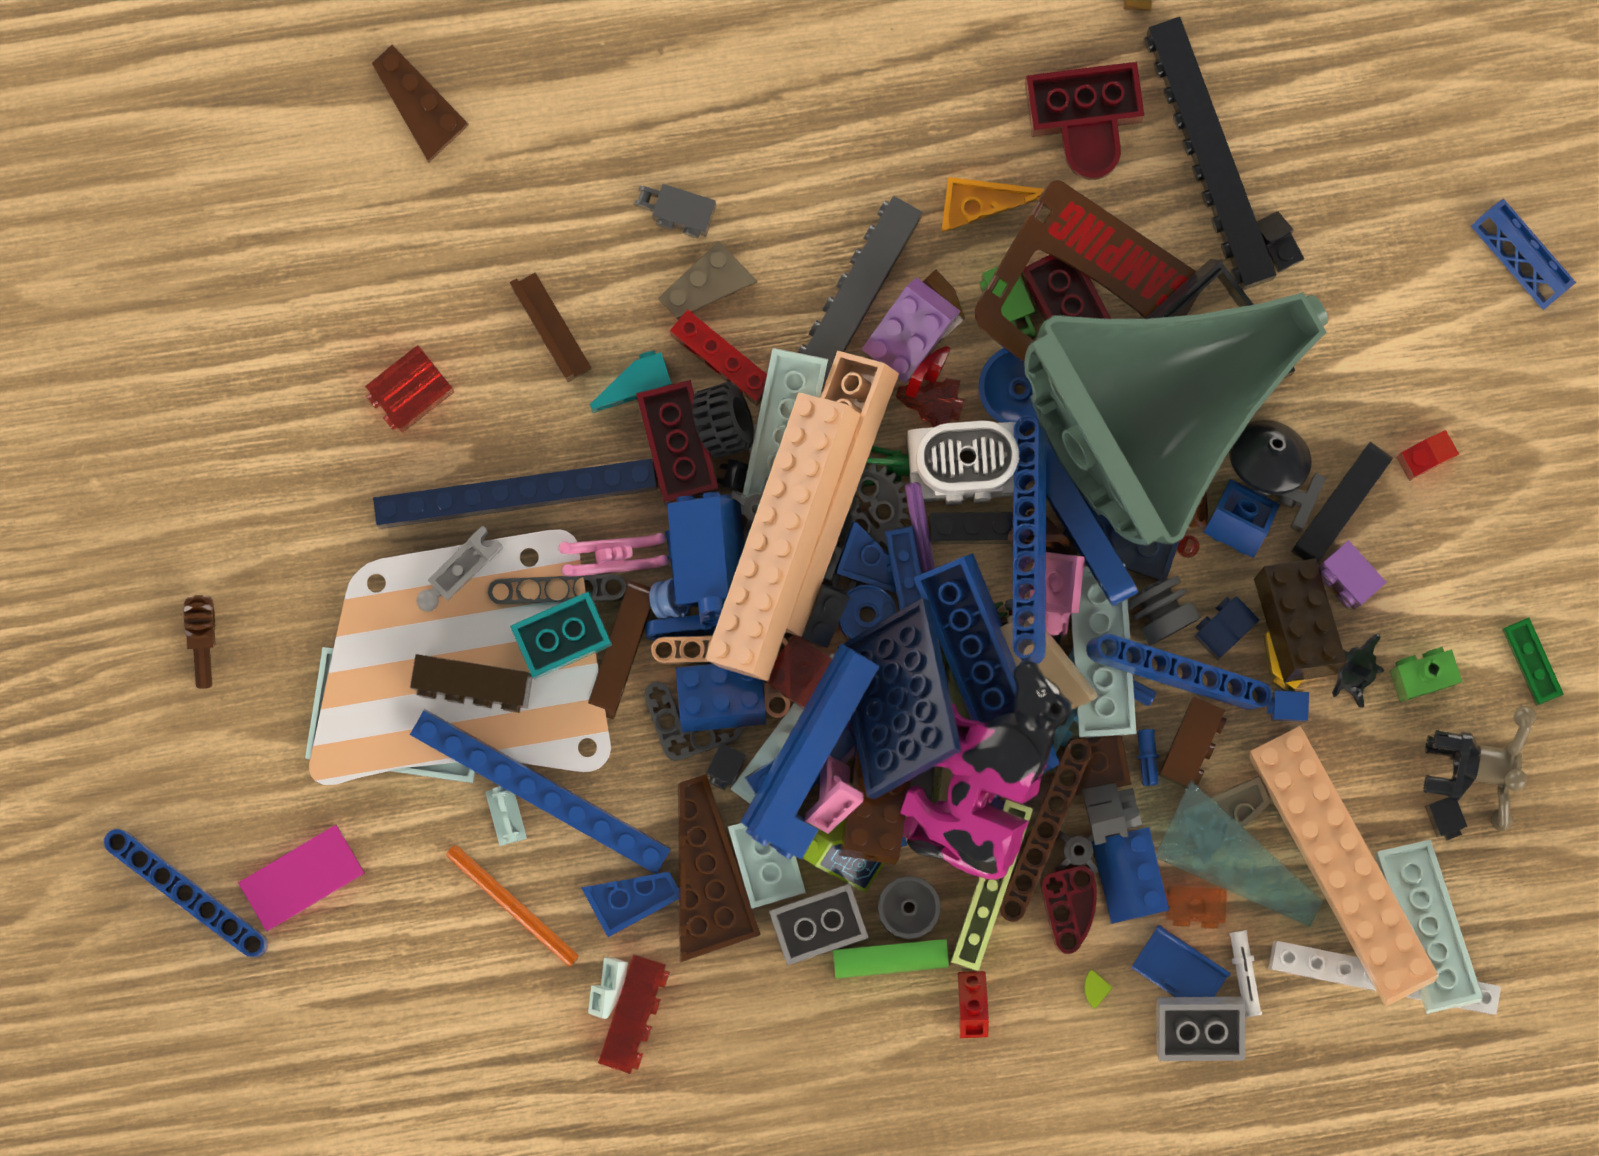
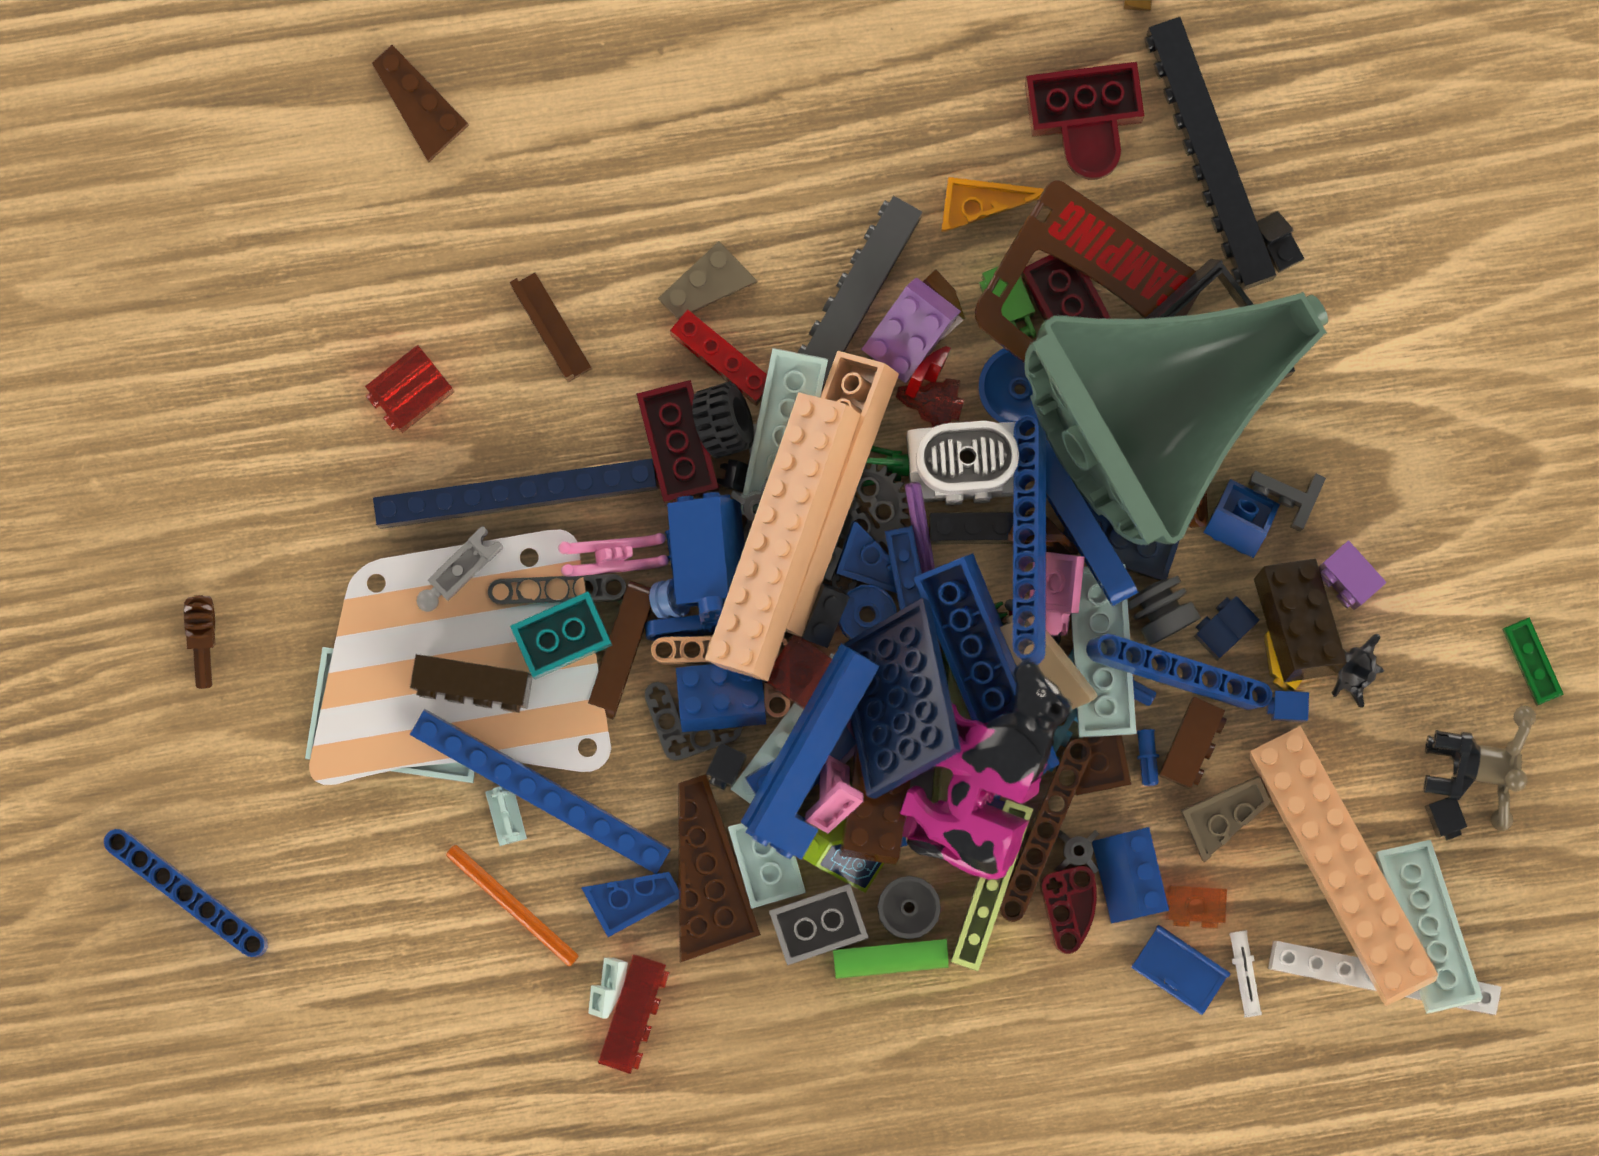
(301, 878): dark pink tile -> none
(642, 375): teal slope -> none
(678, 209): dark grey brick -> none
(973, 1004): red bracket -> none
(1095, 988): lime tile -> none
(1111, 811): dark grey hips -> none
(1183, 543): clear red hinge -> none
(1200, 1028): light grey brick -> none
(1220, 850): clear light blue wing -> none
(1268, 467): black dish -> none
(1342, 503): black beam -> none
(1427, 455): red slope -> none
(1427, 675): bright green brick -> none
(1527, 245): blue fence -> none

